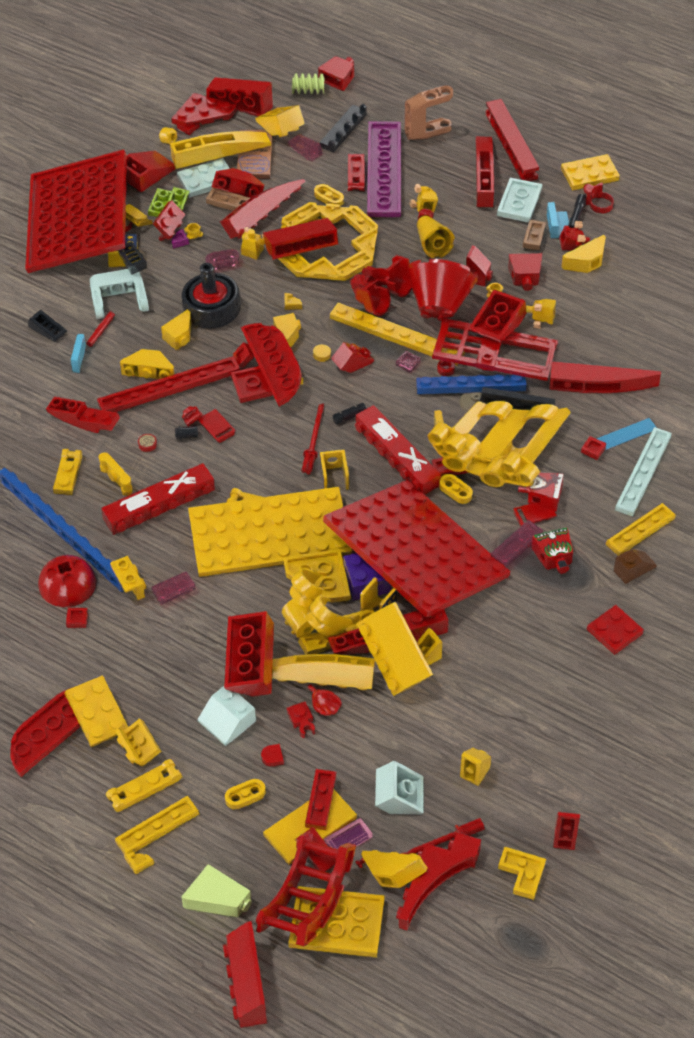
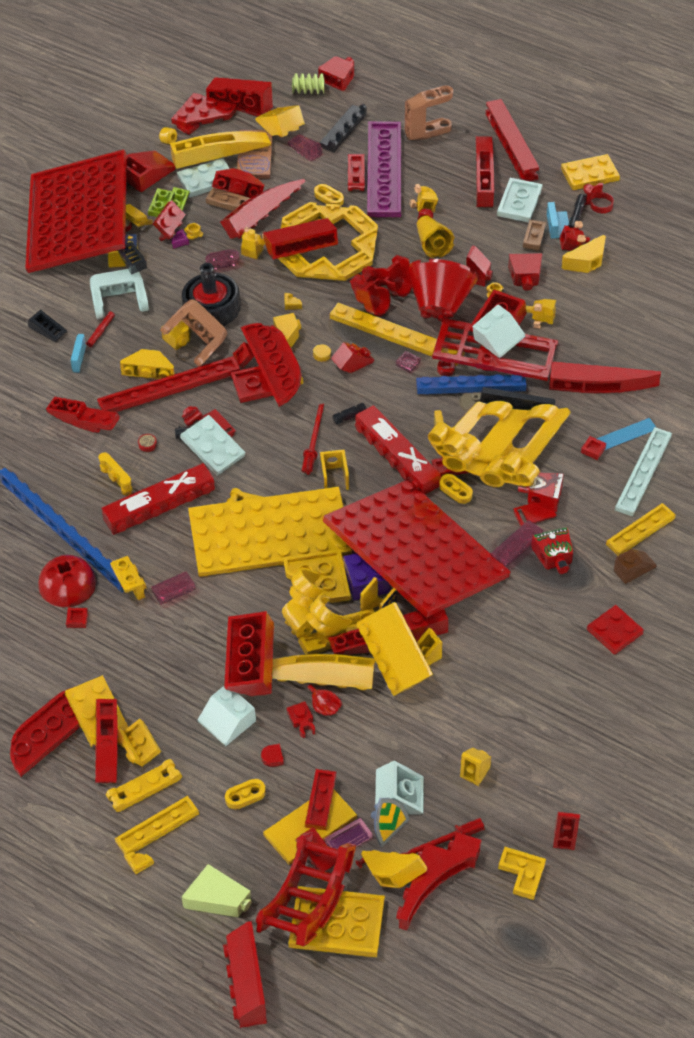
(67, 472): yellow plate -> none
(106, 741): none -> red slope
(202, 324): none -> nougat connector
(212, 445): none -> light aqua plate
(388, 819): none -> shield
(498, 331): none -> light aqua slope

